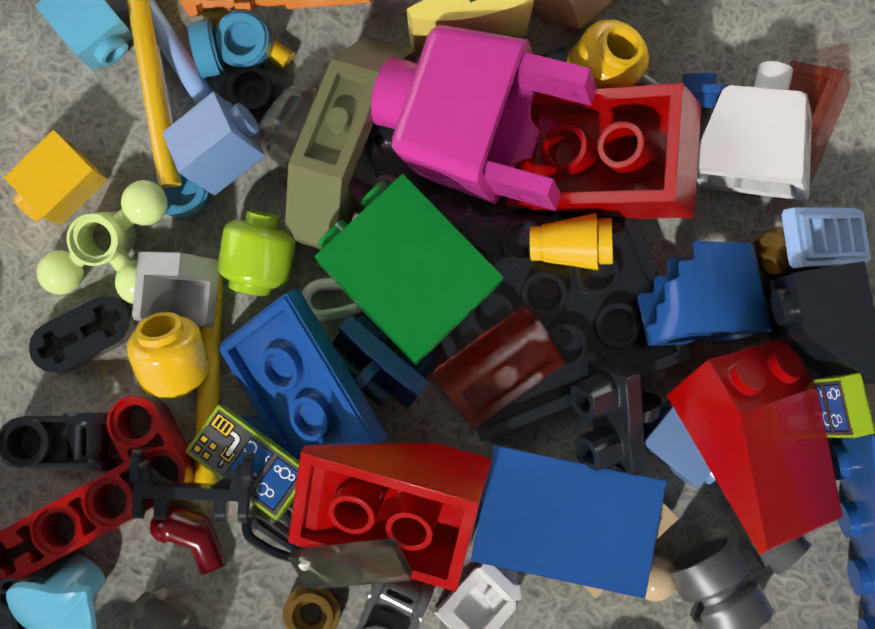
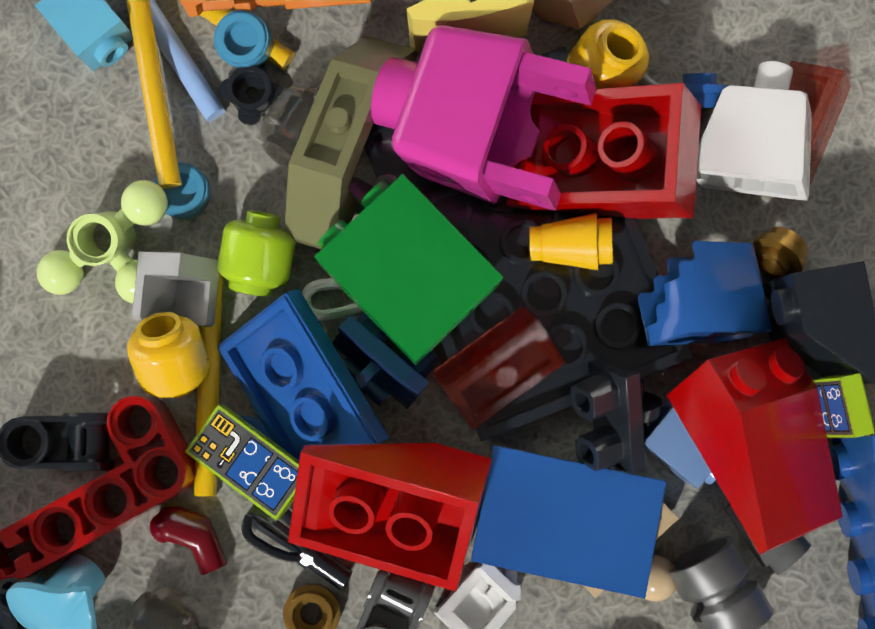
(54, 180): yellow brick -> none
(76, 323): black beam -> none
(152, 484): black piece -> none
(204, 49): dark azure tile -> none
(214, 143): medium blue brick -> none
(351, 564): clear smoke piece -> none
(825, 237): light blue slope -> none

